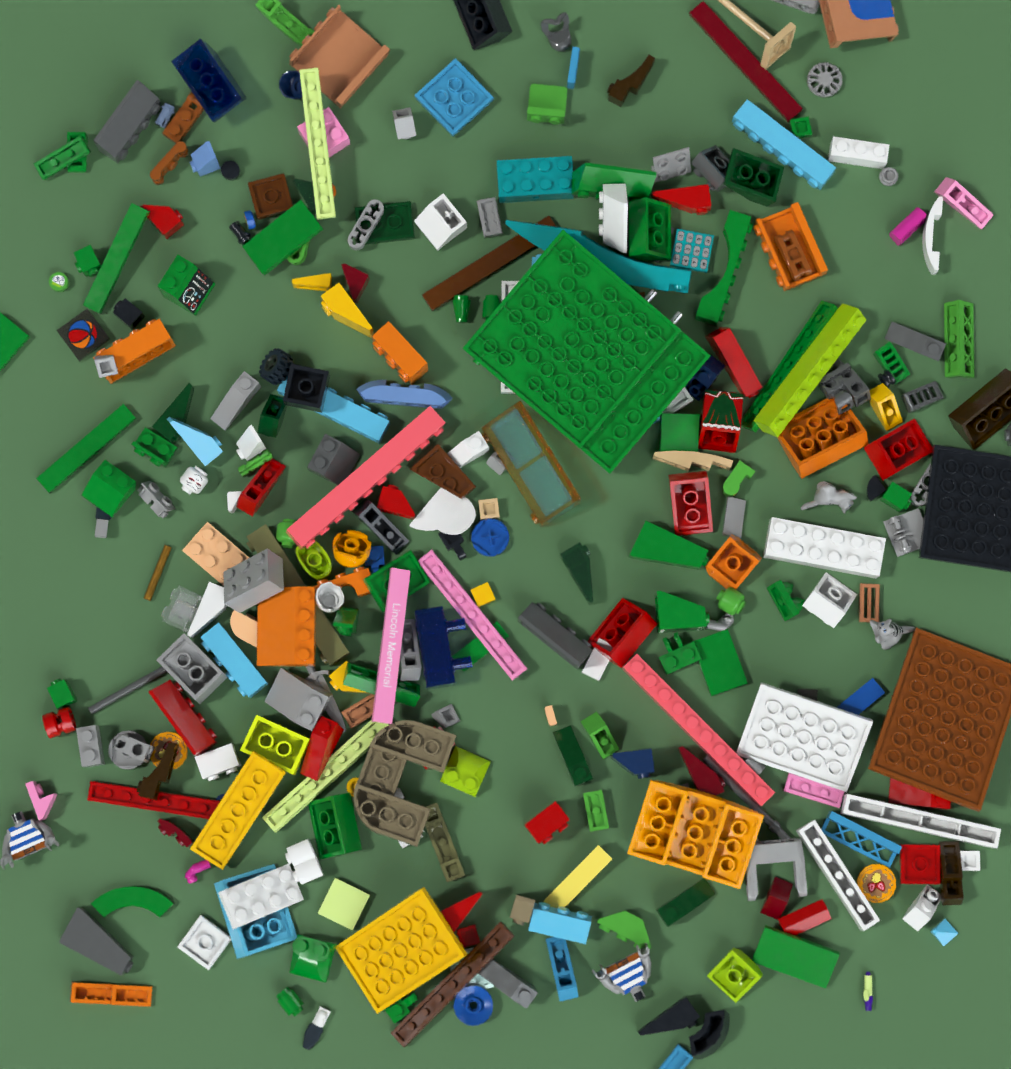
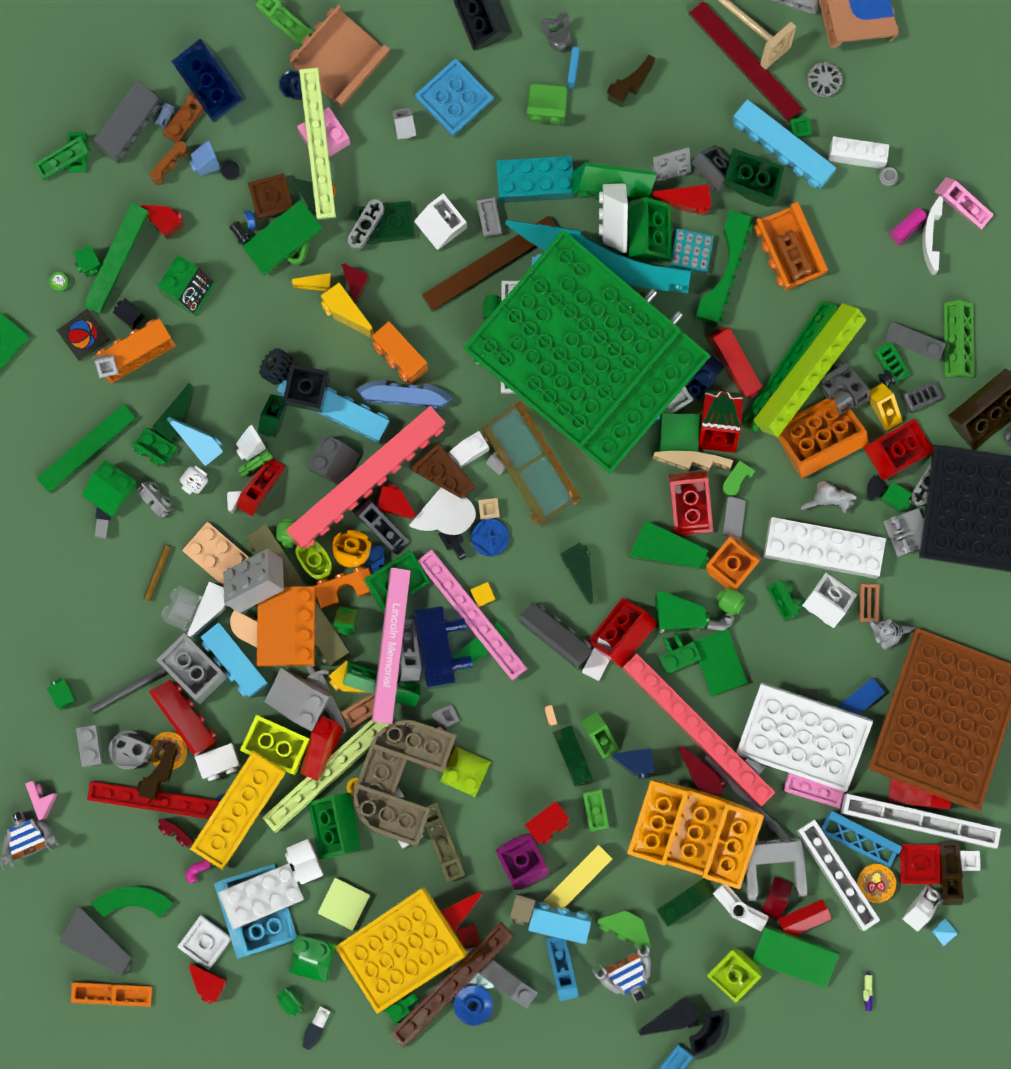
(52, 722): red wheel -> none
(207, 983): none -> red slope
(235, 400): light grey slope -> none
(329, 597): white hair -> none
(461, 307): green cone -> none
(522, 861): none -> magenta slope
(730, 900): none -> white piece

